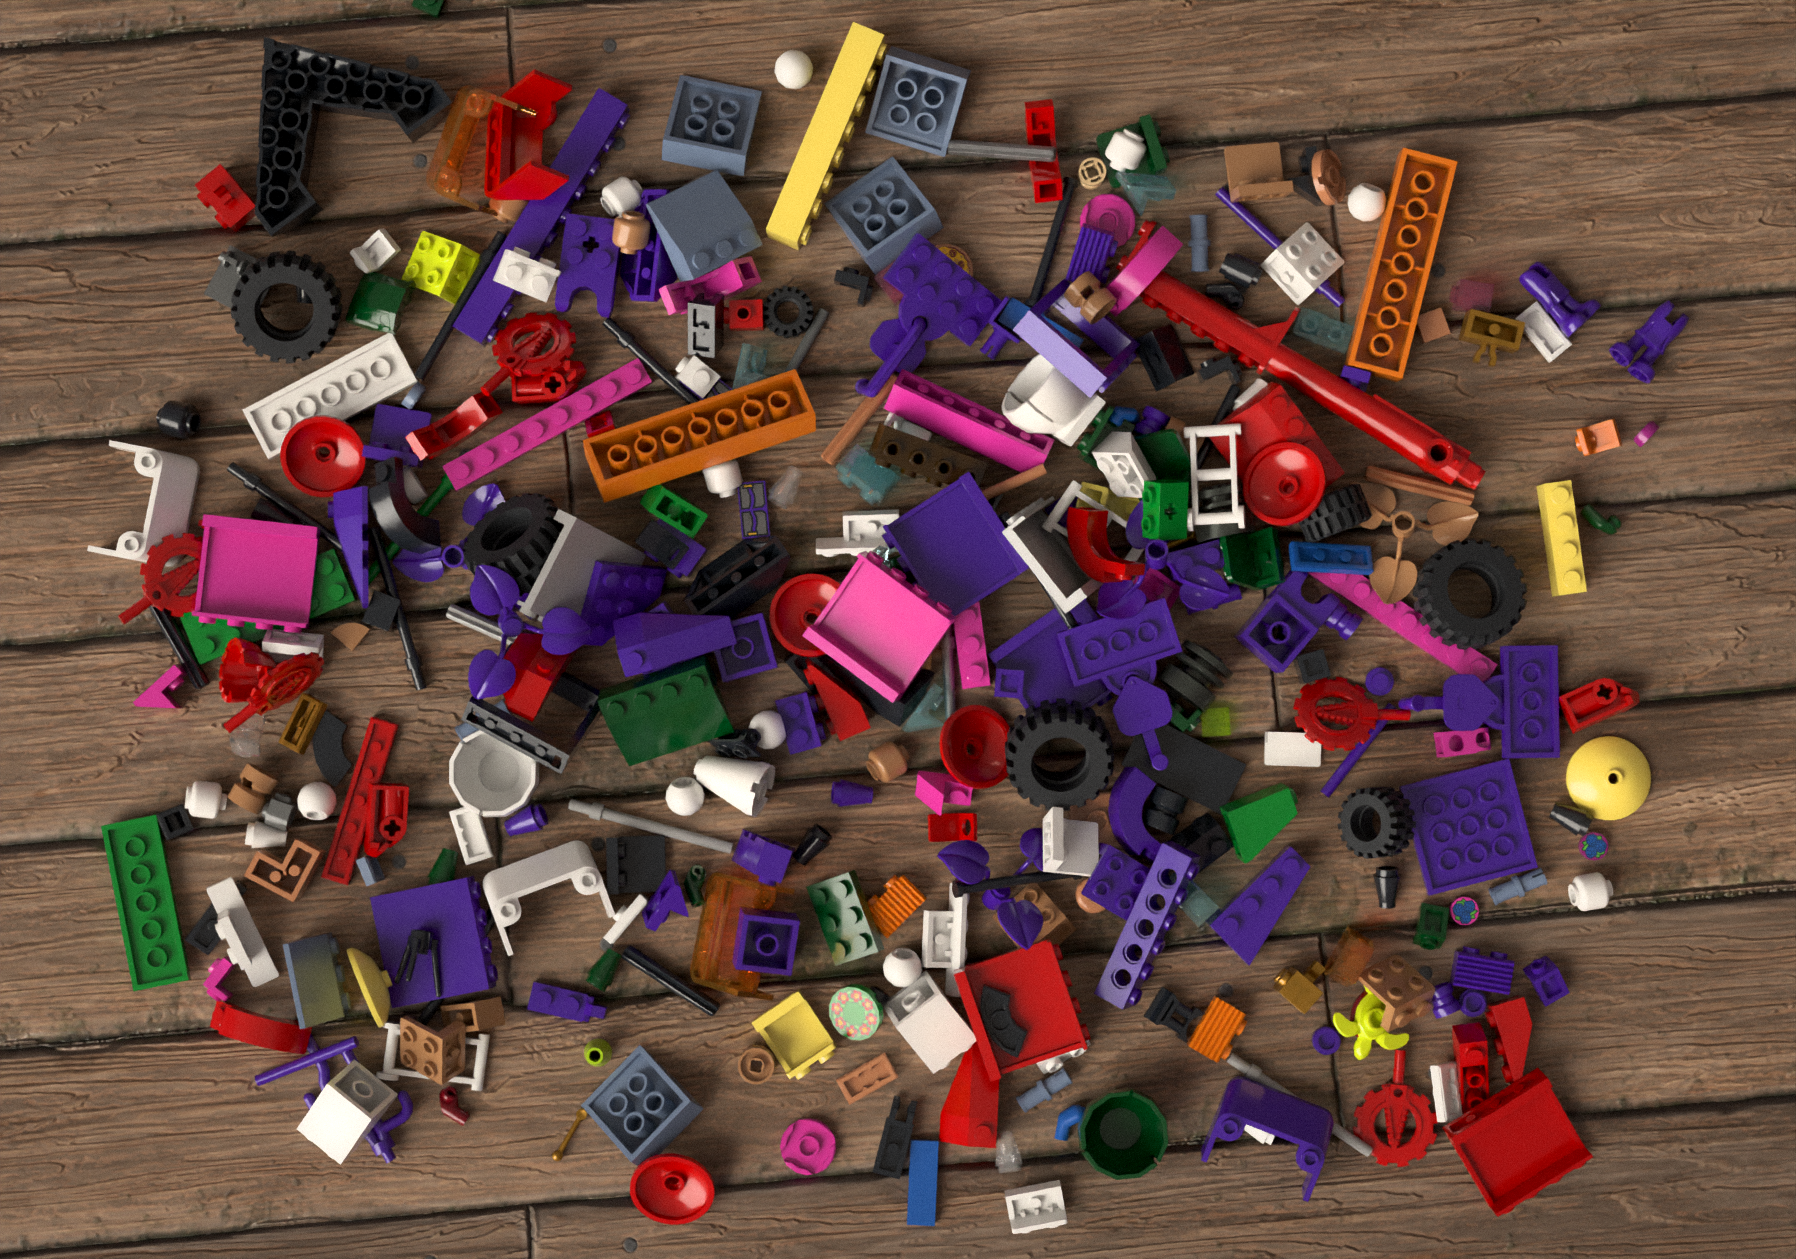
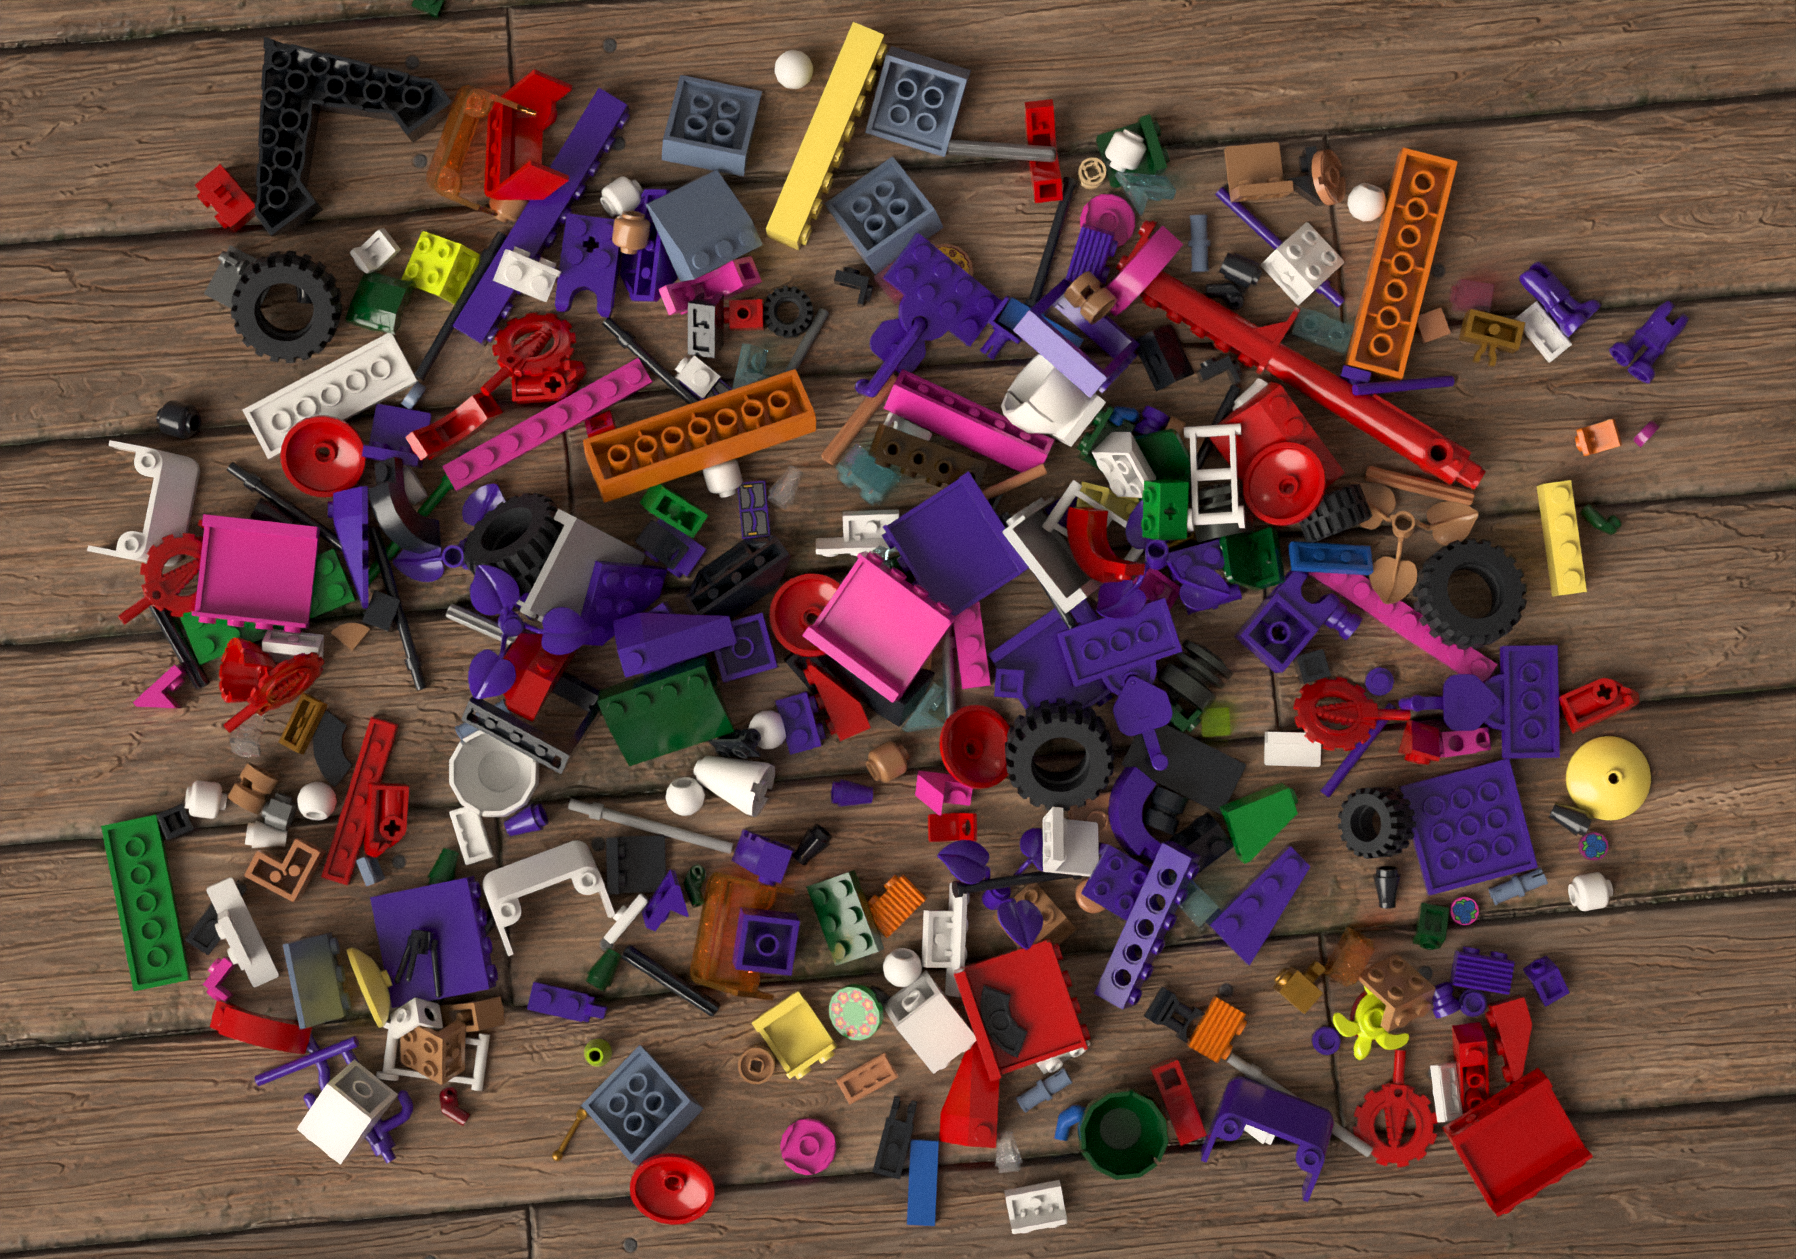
(413, 1015): none -> white bracket
(1178, 1100): none -> red slope
(1403, 385): none -> dark purple bar
(1420, 743): none -> red slope

